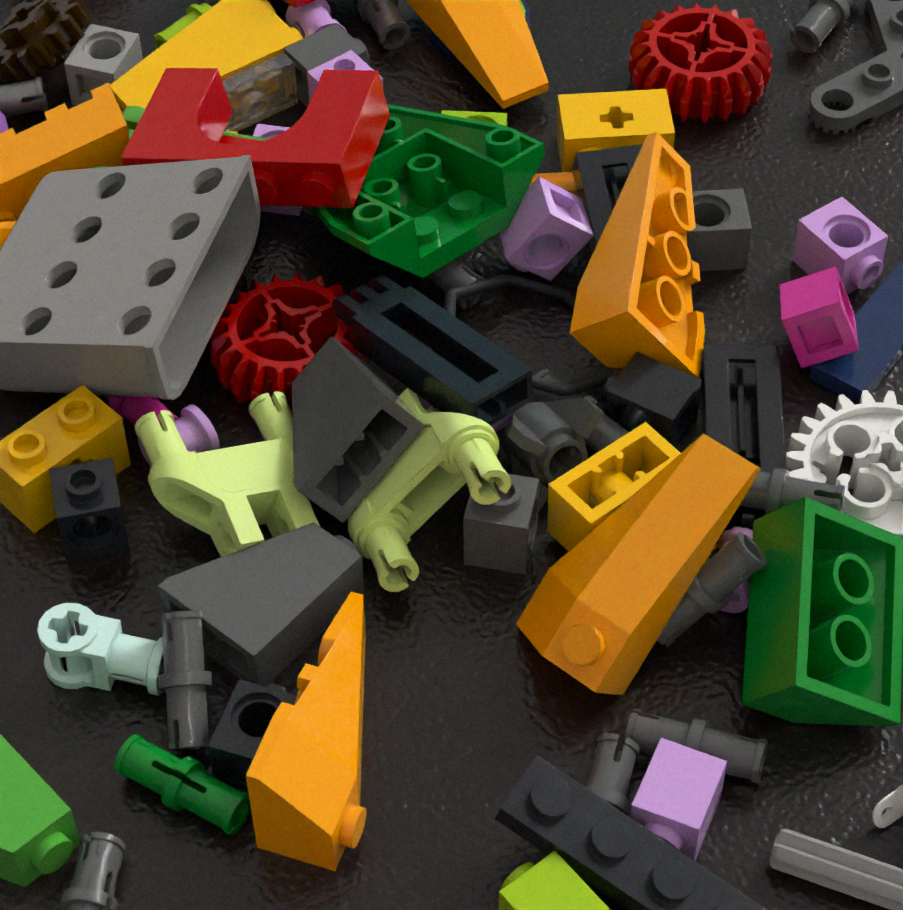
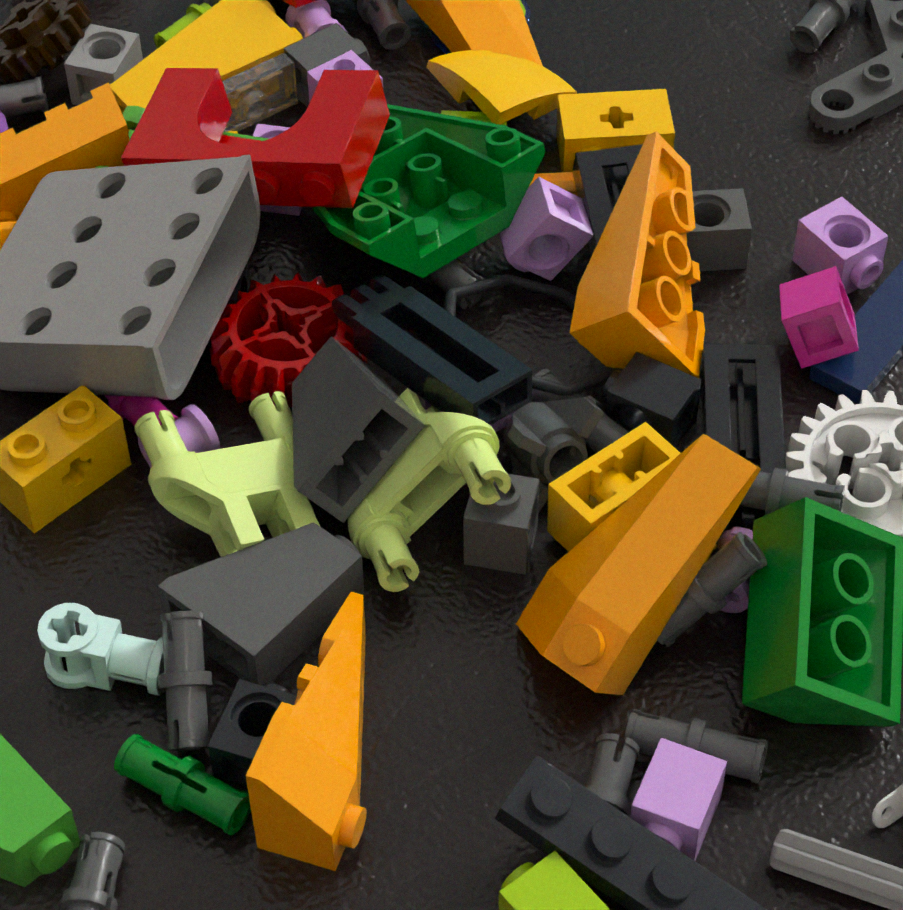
(89, 510): black brick -> none
(499, 83): none -> yellow brick
(703, 60): red gear -> none

